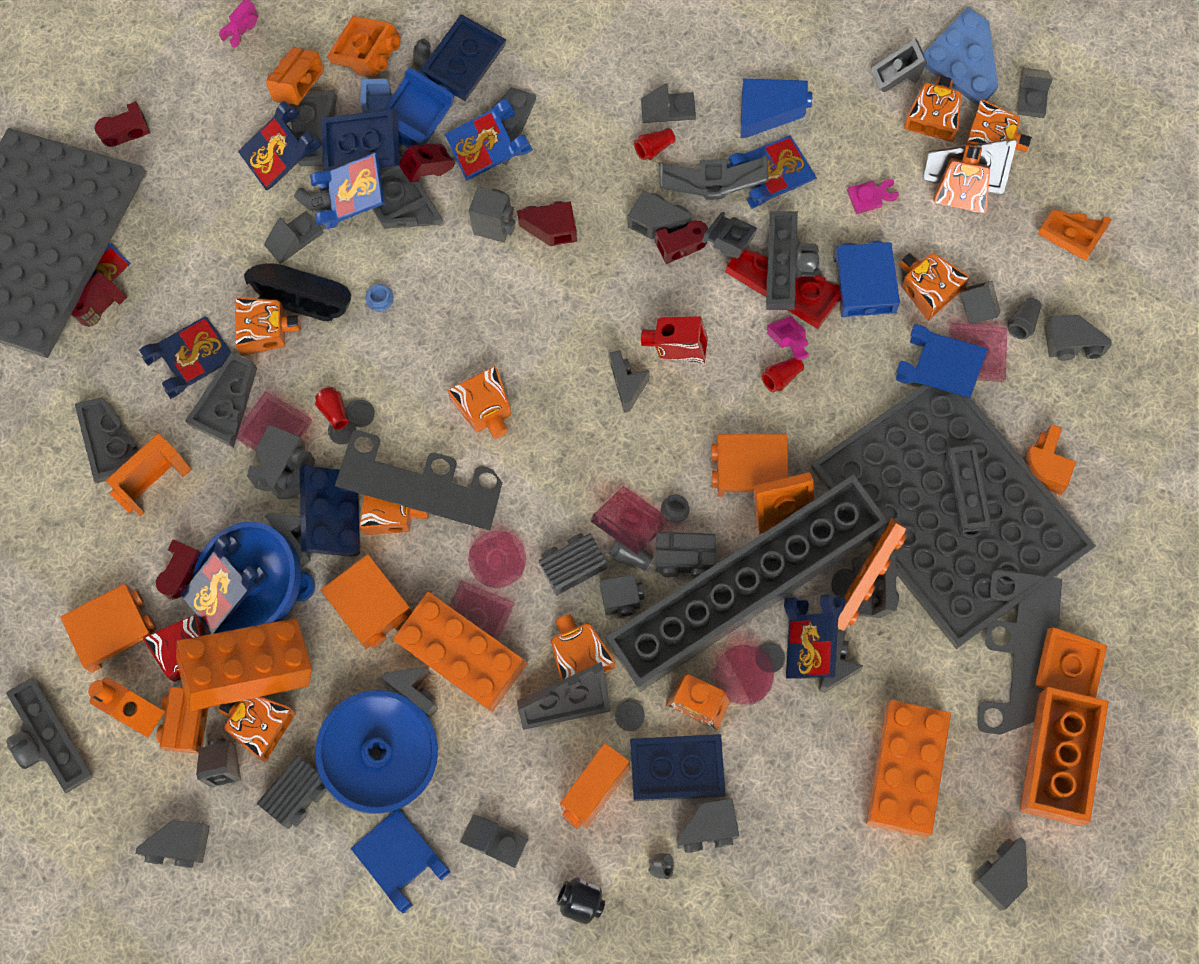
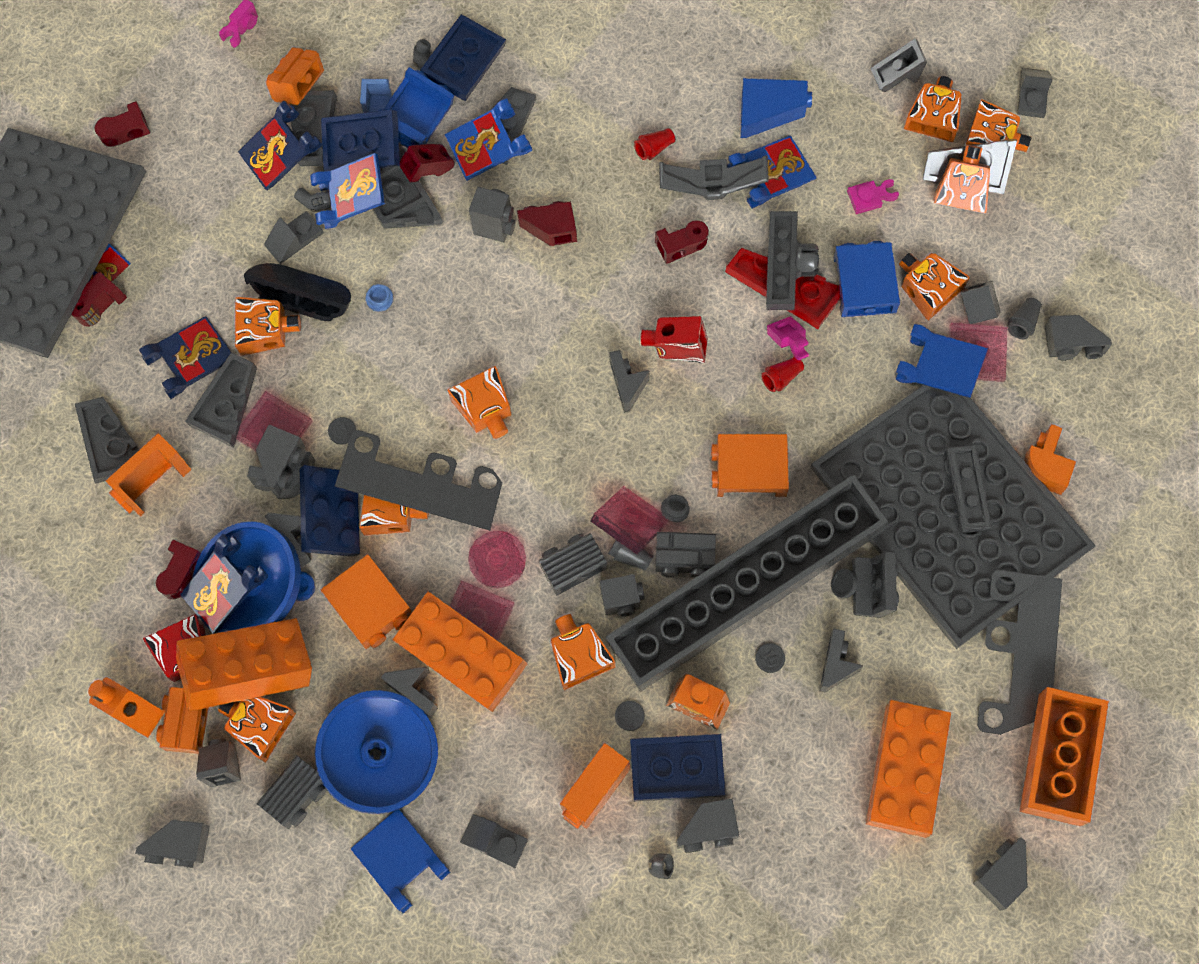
(44, 738): dark grey plate -> none
(107, 626): orange panel -> none
(332, 407): red cone -> none
(360, 413): dark grey piece -> none
(365, 46): orange plate -> none
(566, 700): dark grey wing -> none
(580, 900): black head -> none
(654, 213): dark grey slope -> none
(666, 107): dark grey slope -> none
(729, 235): dark grey plate -> none
(752, 672): clear pink tile -> none
(781, 499): orange plate -> none
(812, 638): dark blue flag -> none
(875, 564): orange plate -> none
(966, 57): medium blue plate -> none
(1070, 663): orange plate -> none
(1073, 232): orange wing -> none

